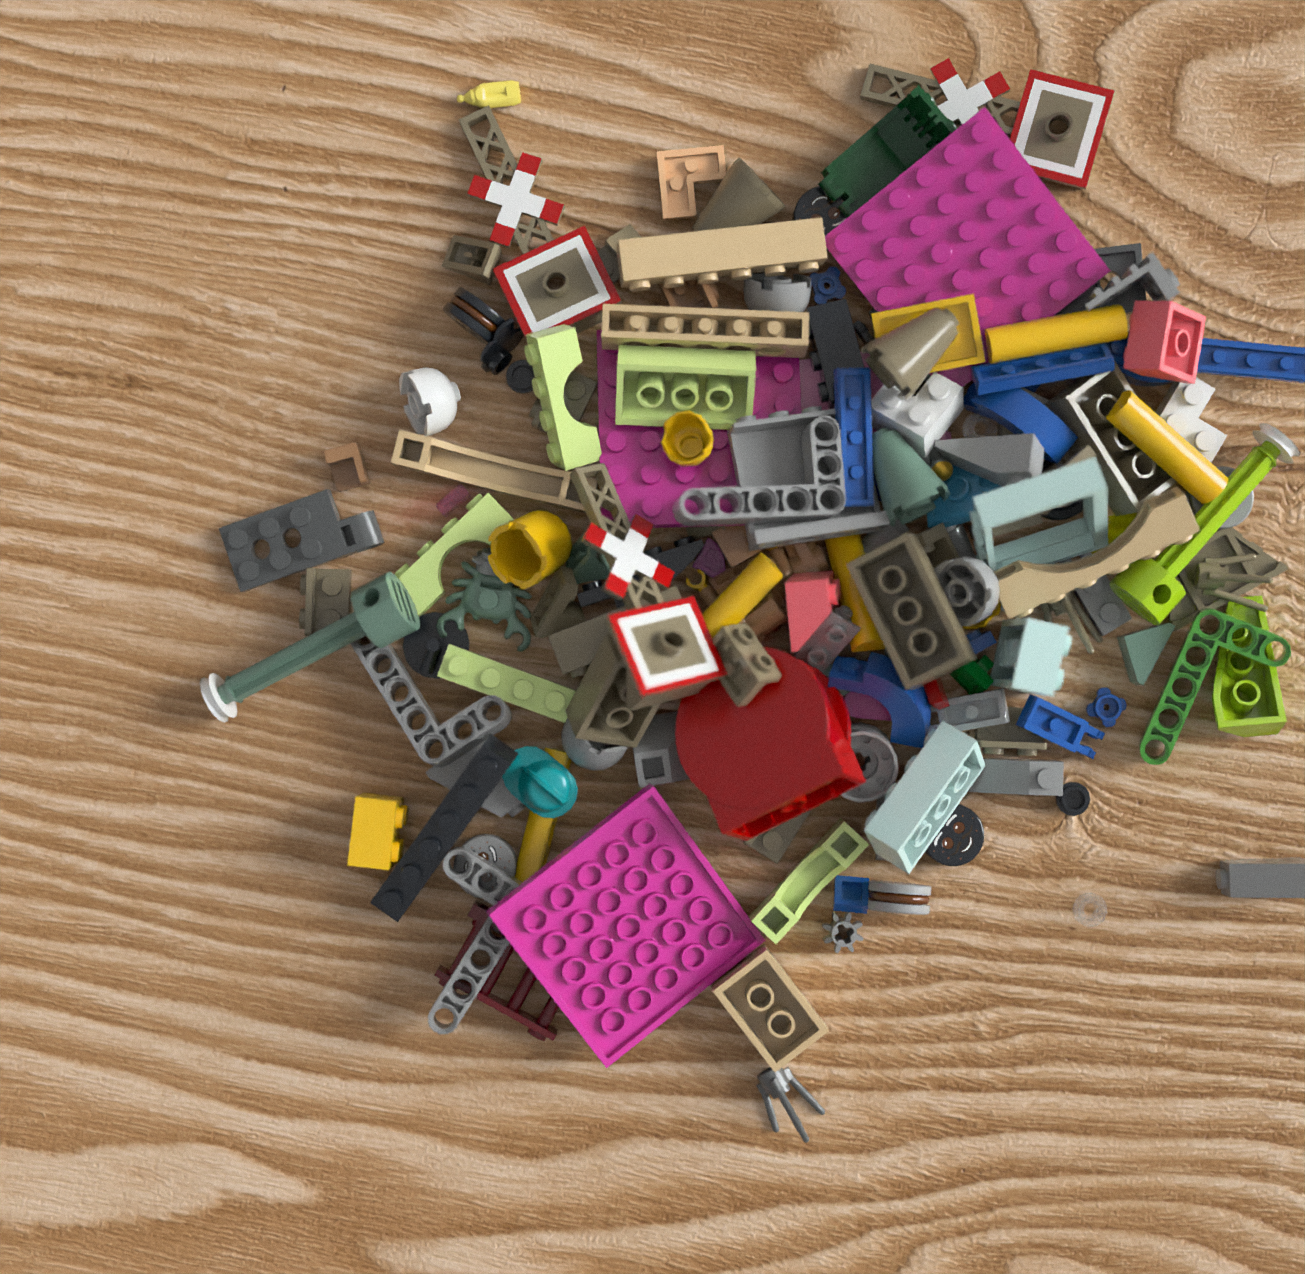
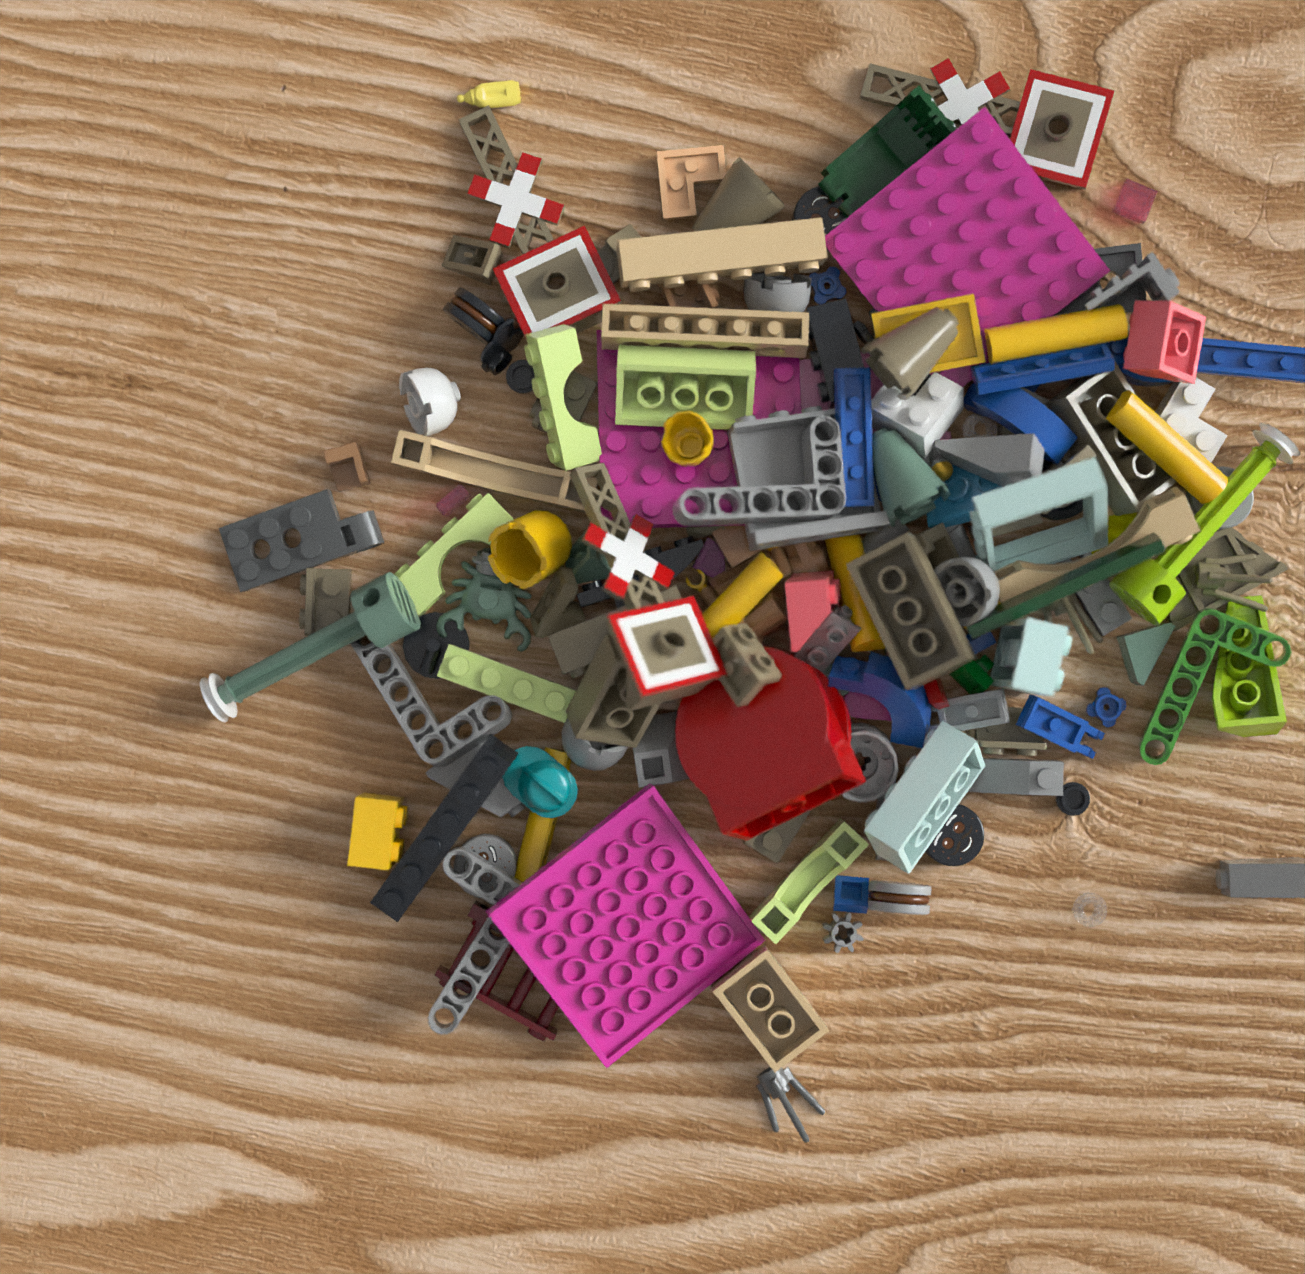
(1069, 584): none -> dark green tile
(1134, 201): none -> clear pink tile

